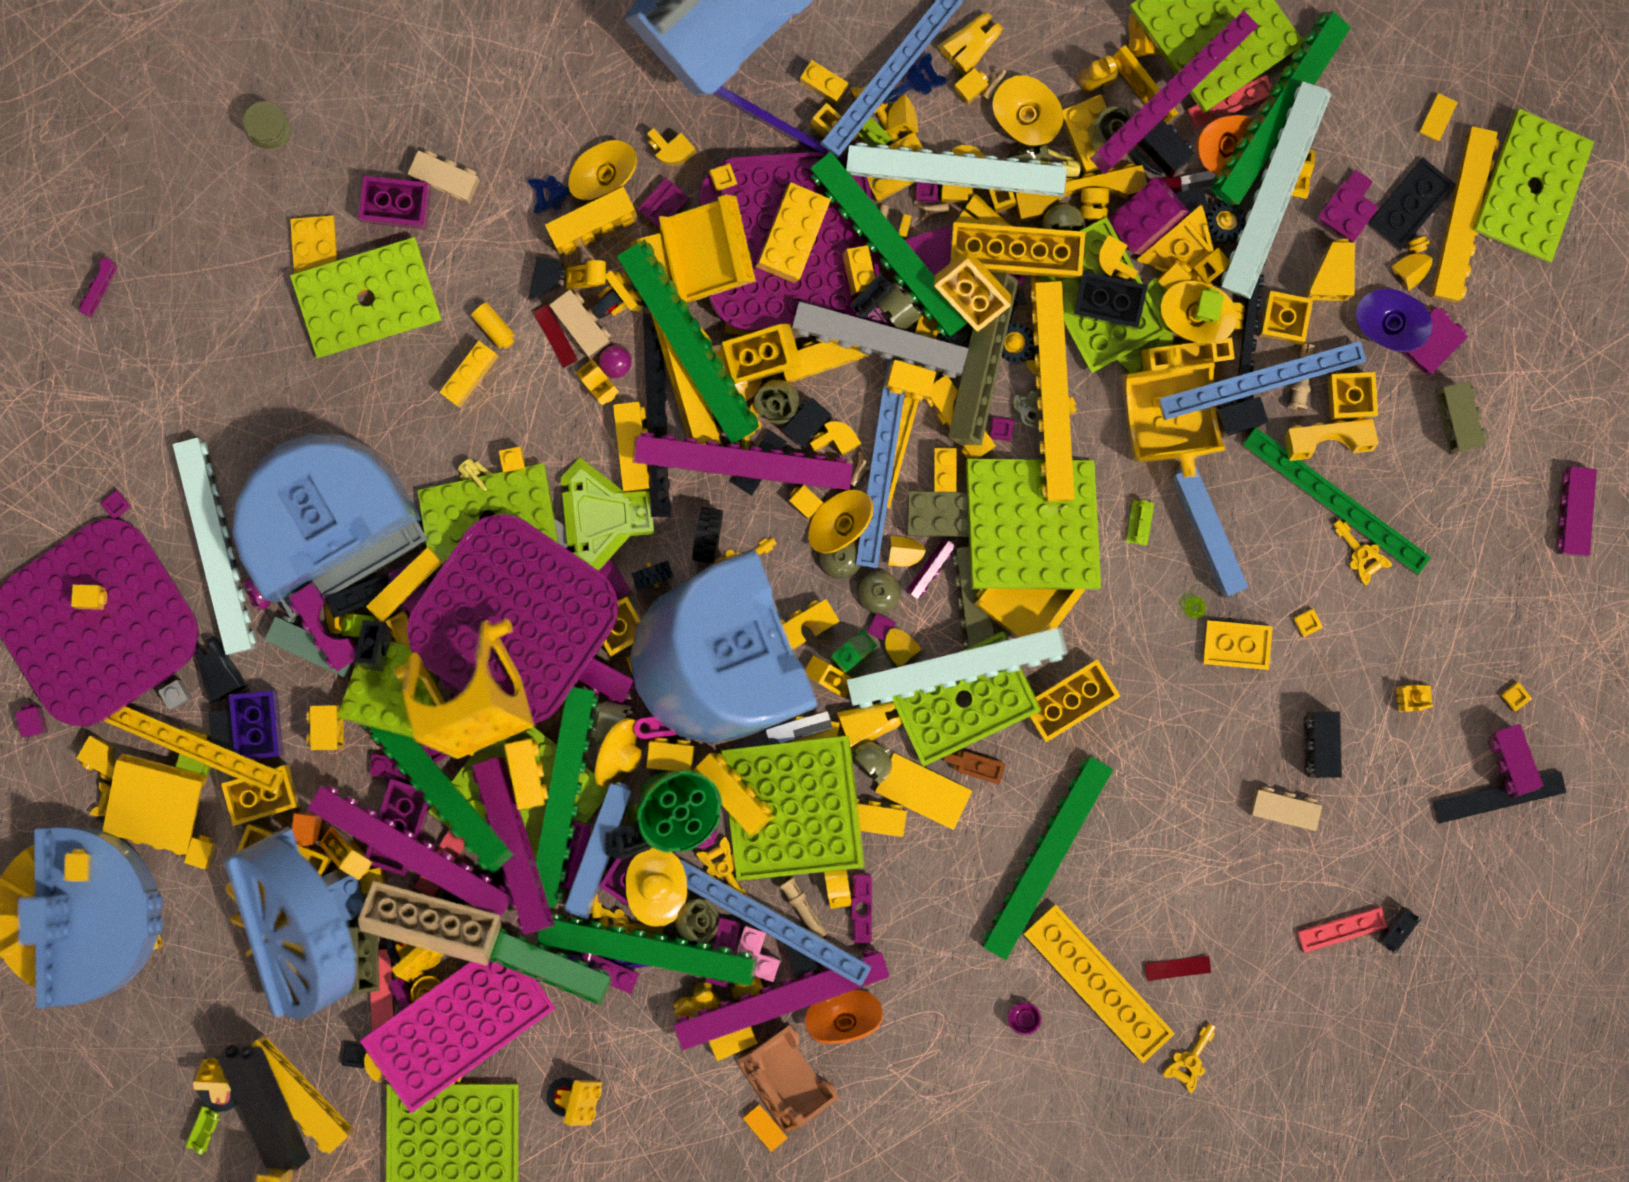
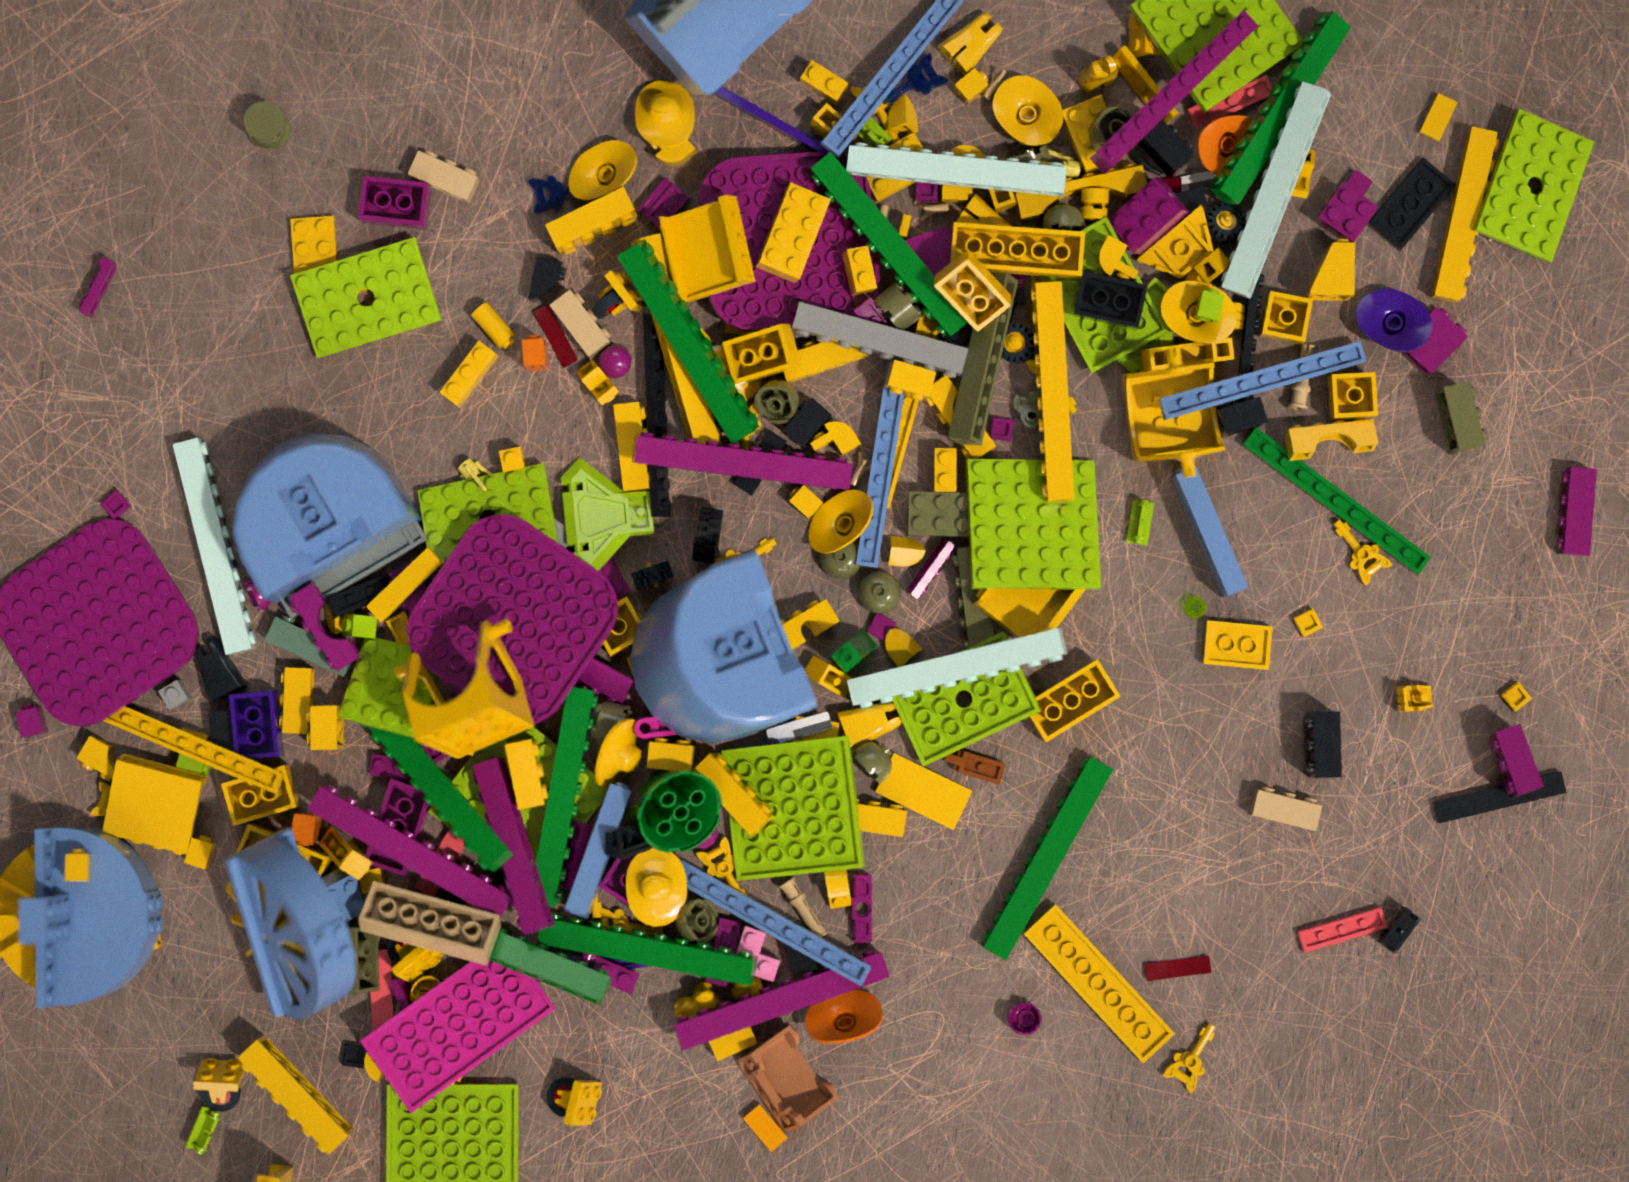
(89, 597): yellow brick -> none
(263, 1107): black brick -> none
(296, 699): none -> yellow brick
(373, 645): black brick -> none
(535, 353): none -> orange brick
(586, 275): yellow plate -> none
(665, 114): none -> yellow hat
(723, 177): yellow tile -> none
(871, 295): black hinge -> none
(1175, 274): yellow brick -> none
(1413, 269): yellow brick -> none
(1418, 244): yellow plate -> none

